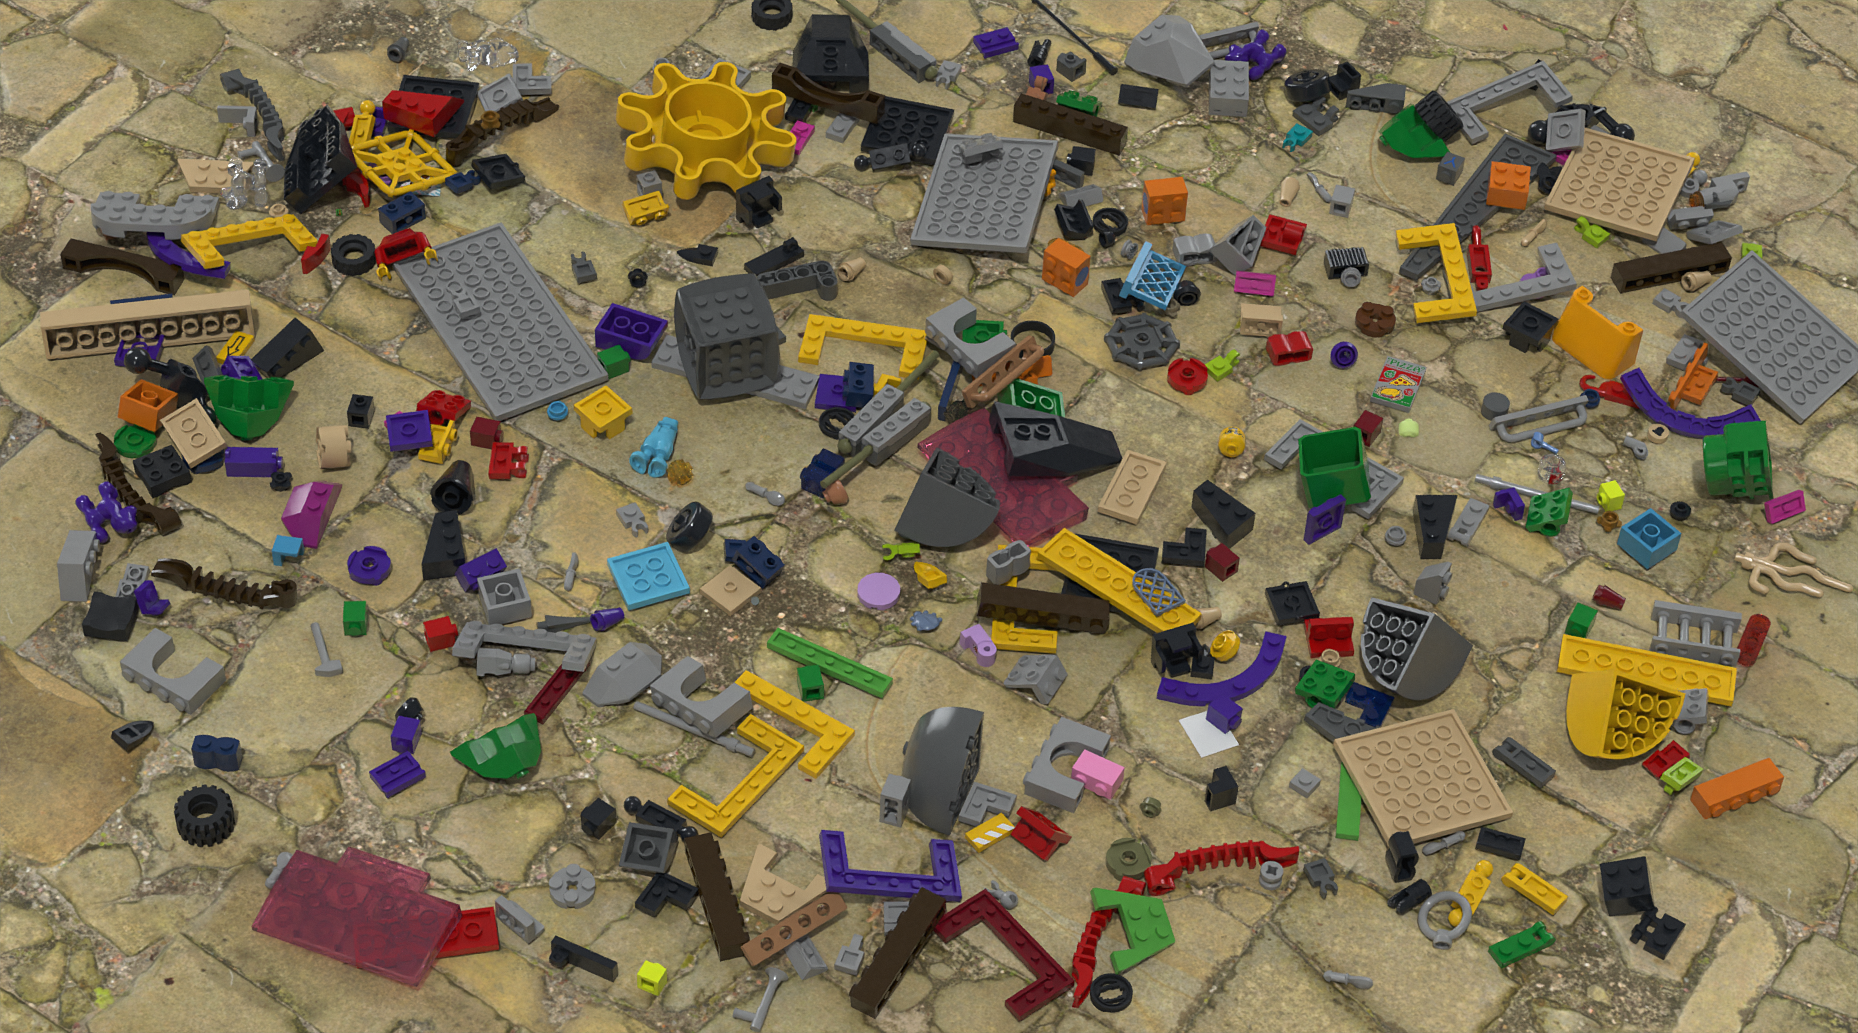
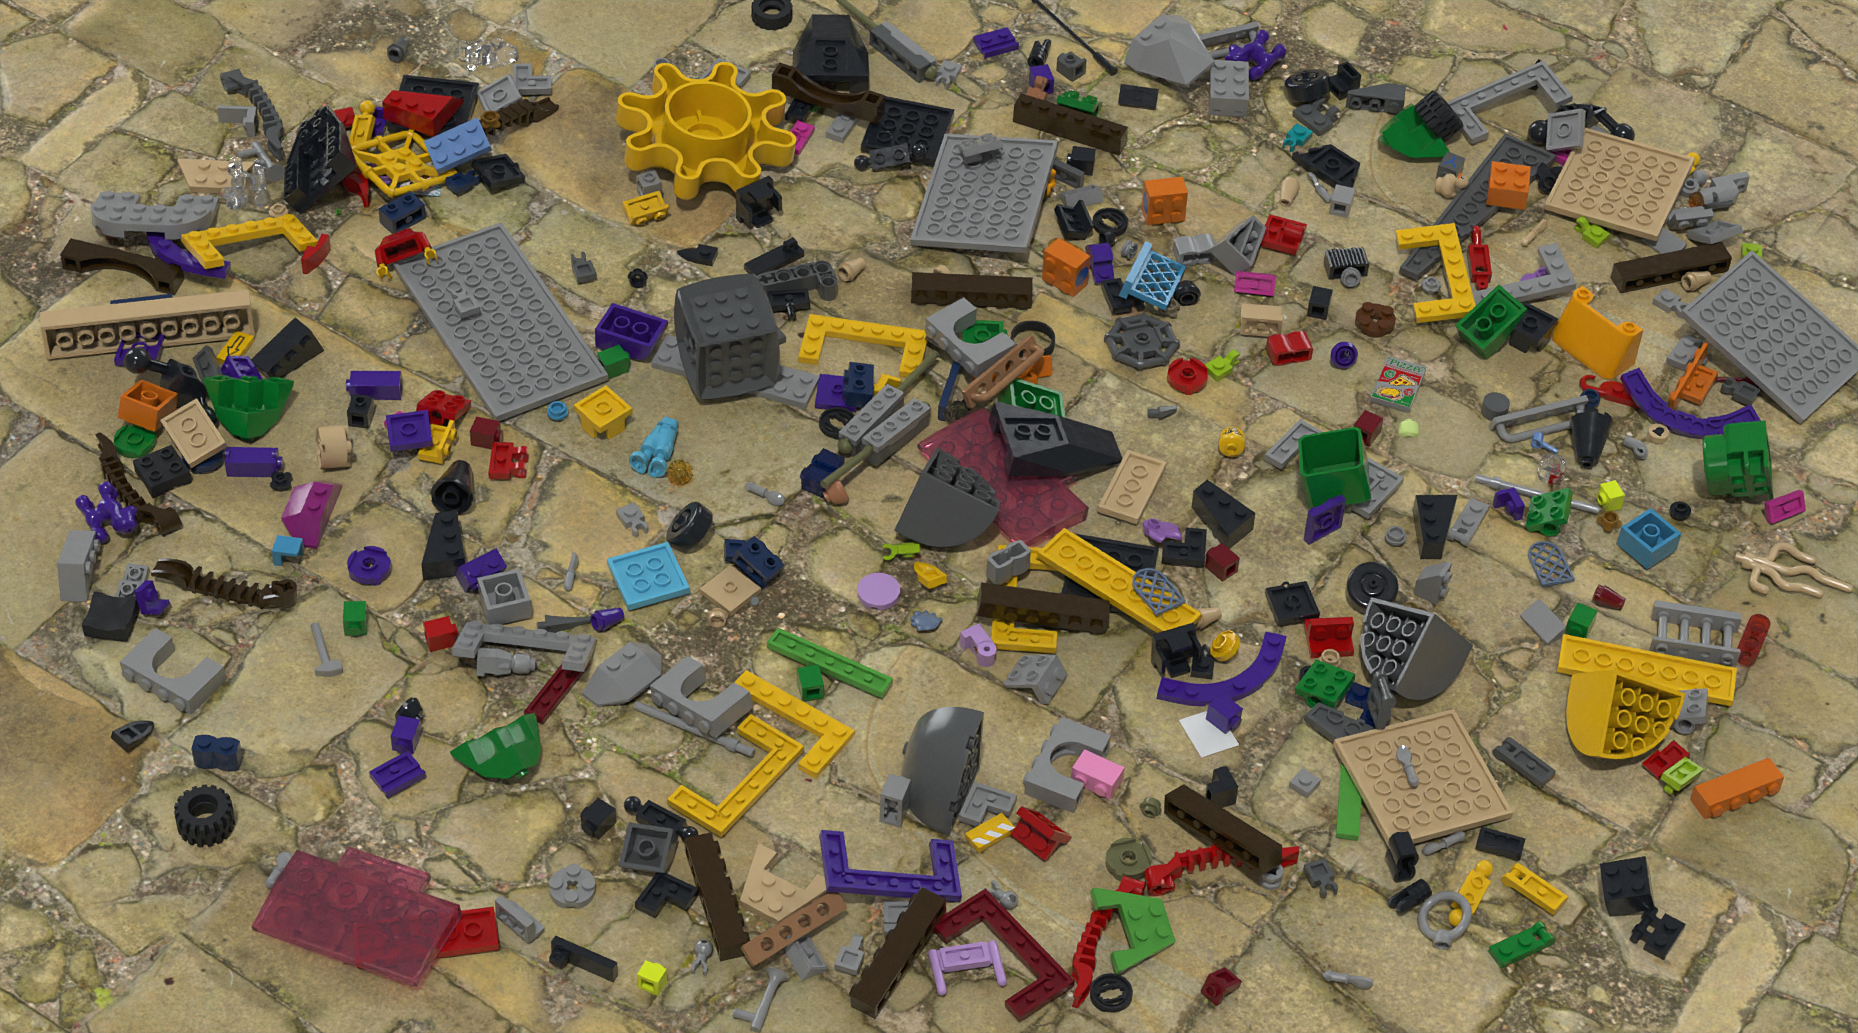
(353, 266): black tyre -> none
(379, 384): none -> dark purple brick
(457, 145): none -> medium blue plate
(702, 950): none -> light grey arm
(717, 617): none -> tan plate
(789, 300): none -> black plate
(963, 958): none -> lavender plate
(977, 289): none -> dark brown brick
(1101, 261): none -> dark purple brick
(1161, 530): none -> medium lavender plate
(1162, 411): none -> dark grey bar
(1219, 984): none -> dark red bracket
(1223, 829): none -> dark brown brick
(1319, 302): none -> black brick
(1330, 165): none -> black wing
(1369, 581): none -> black wheel
(1380, 700): none -> dark grey plate
(1404, 757): none -> light grey piece
(1448, 183): none -> tan animal
(1491, 321): none -> green slope
(1543, 622): none -> light grey slope
(1570, 578): none -> sand blue window
(1590, 435): none -> black cone

